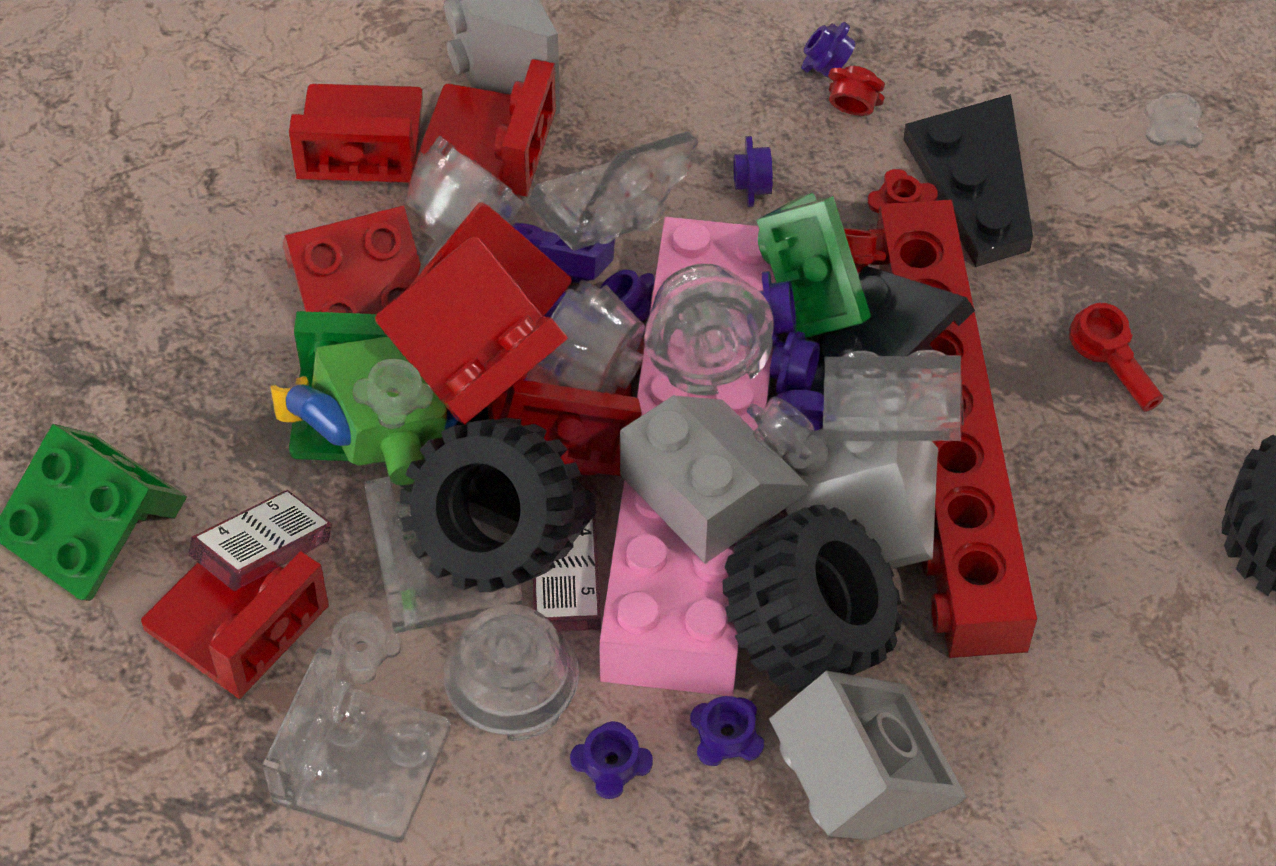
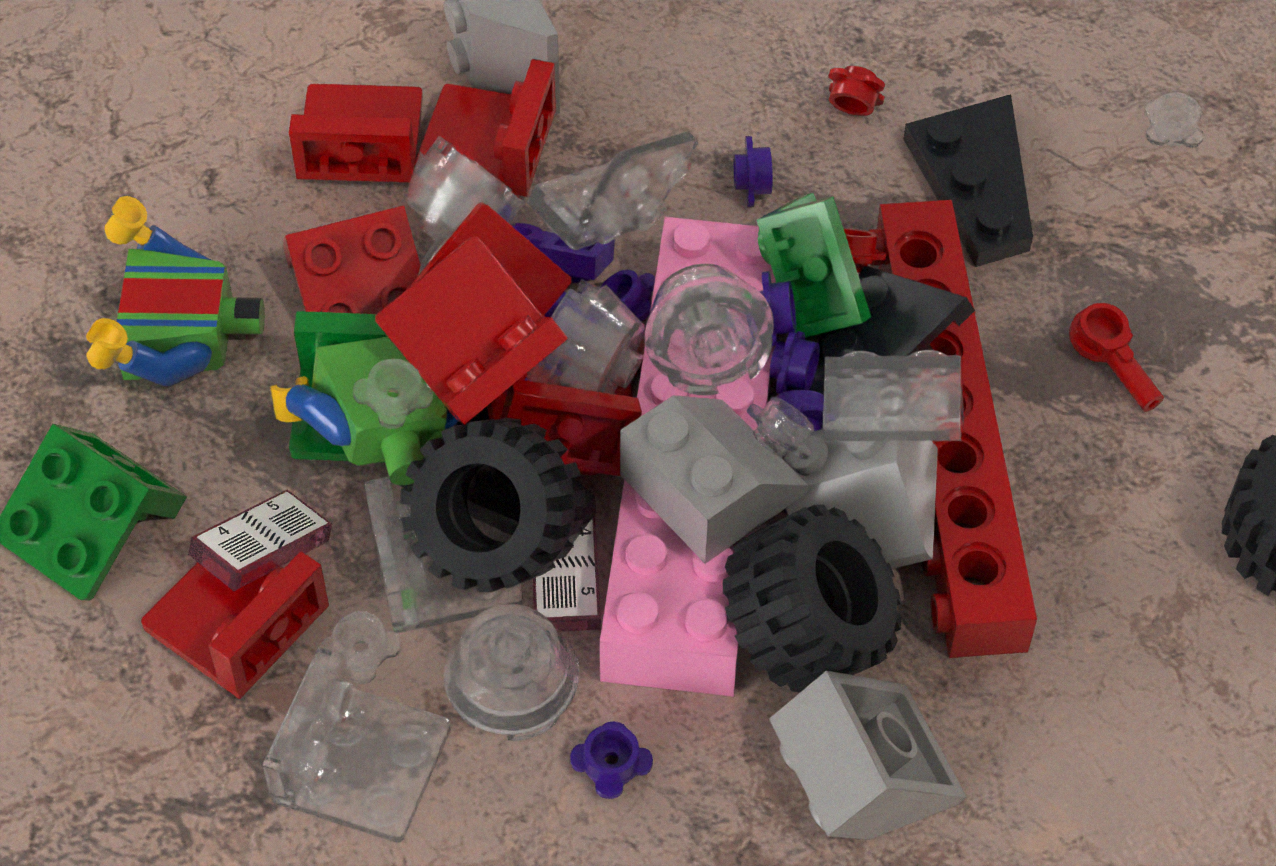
(171, 306): none -> torso
(732, 713): dark purple plate -> none
(828, 48): dark purple plate -> none
(901, 188): red plate -> none

